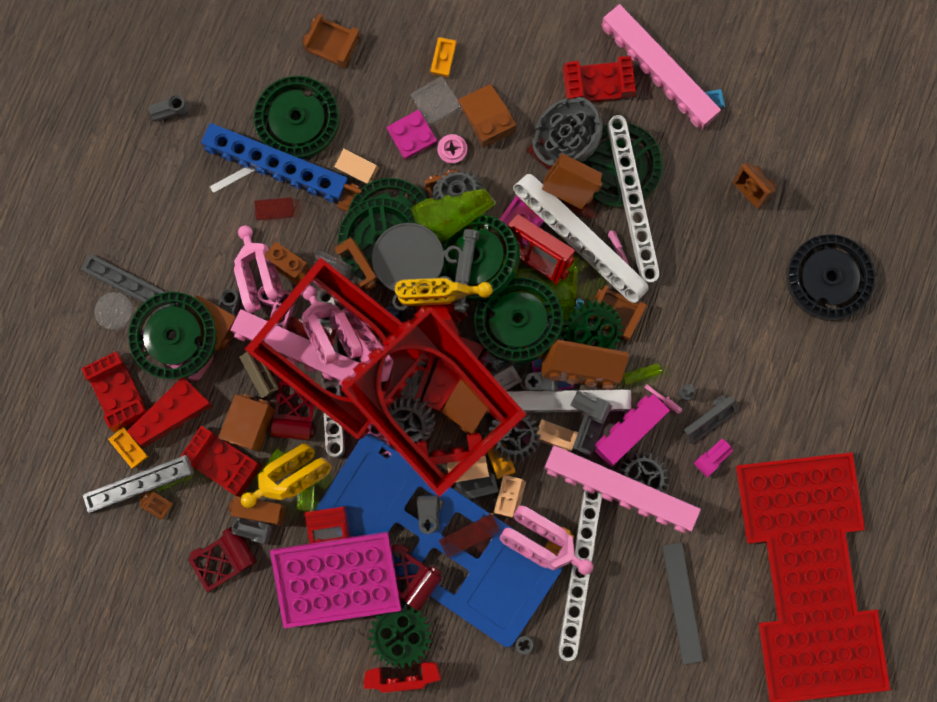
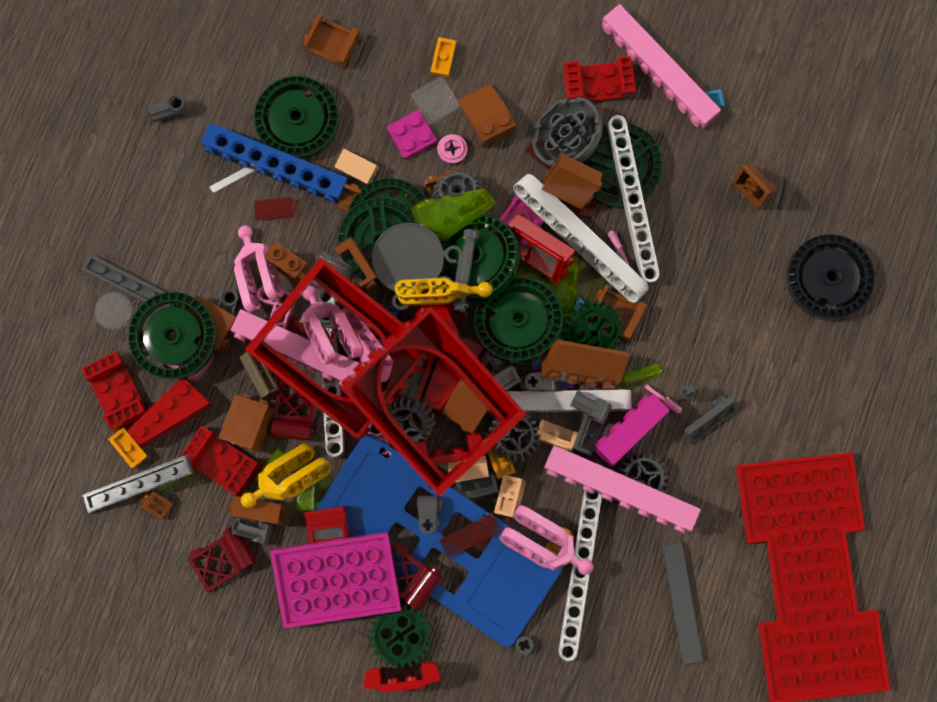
(710, 460): dark pink piece -> none

